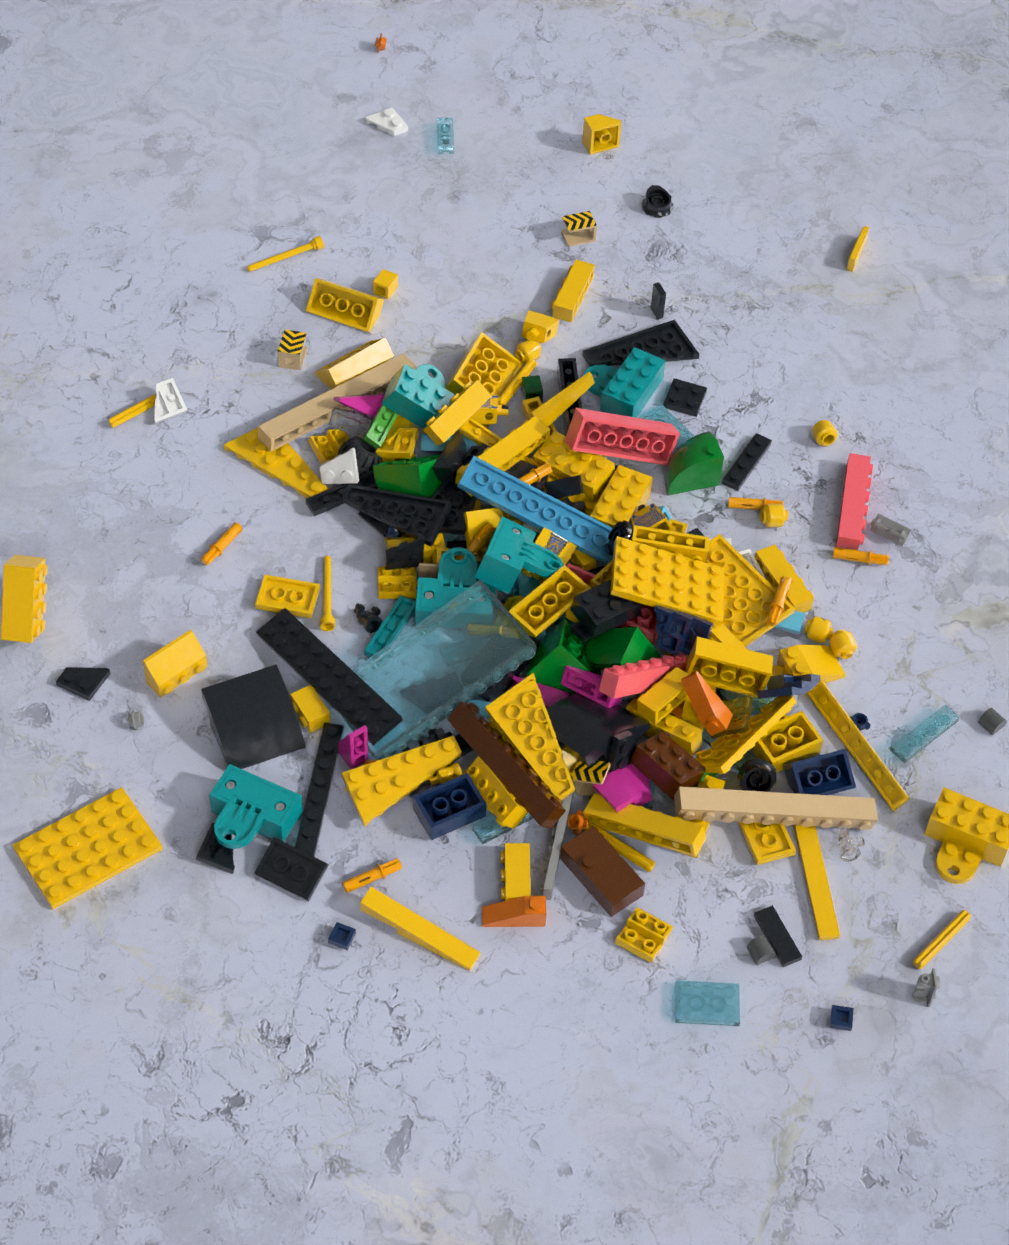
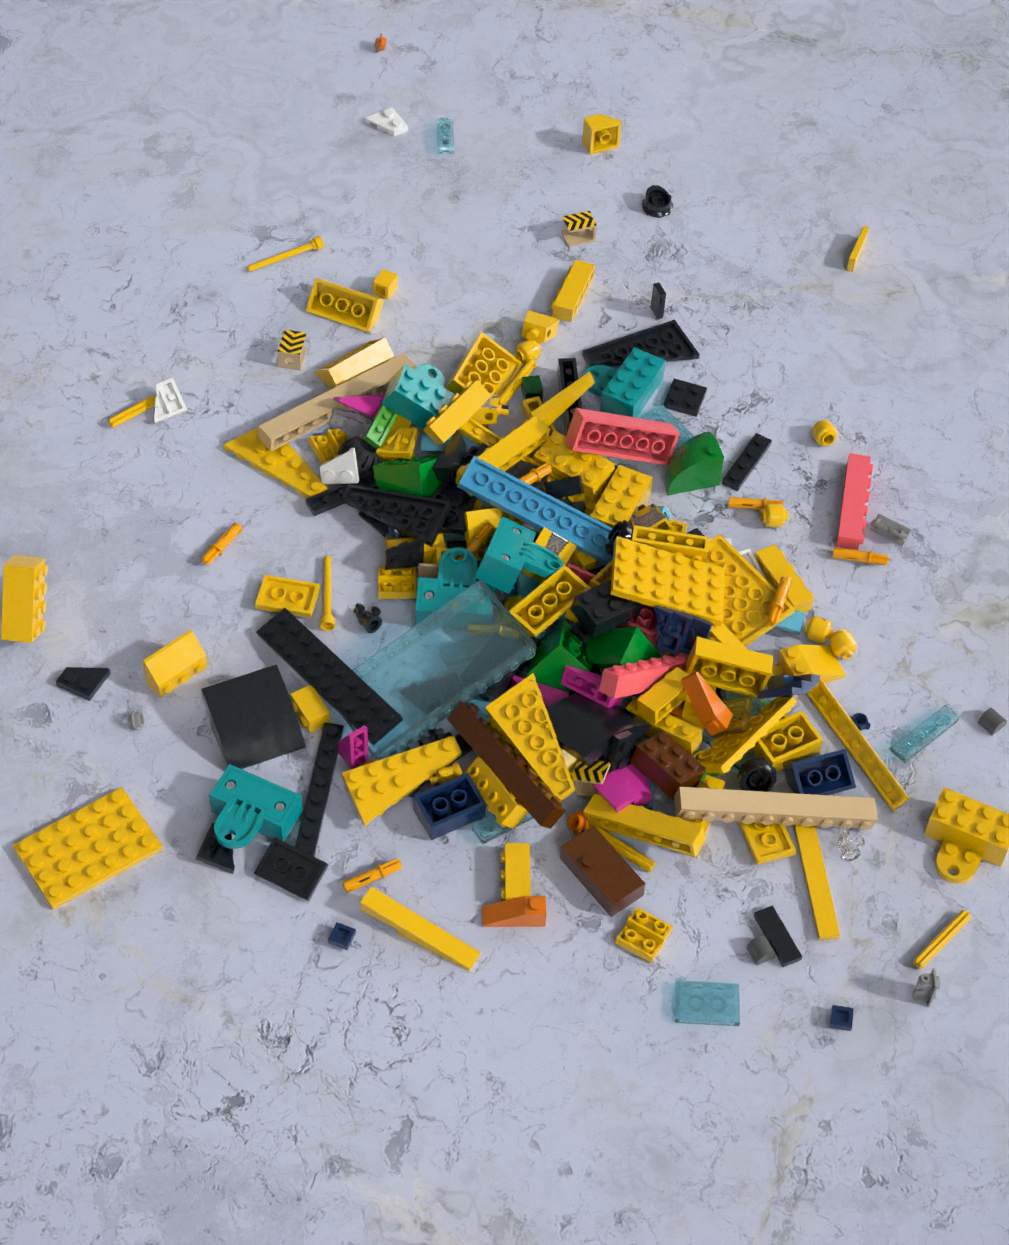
(391, 626): teal plate -> none
(554, 850): light grey plate -> none

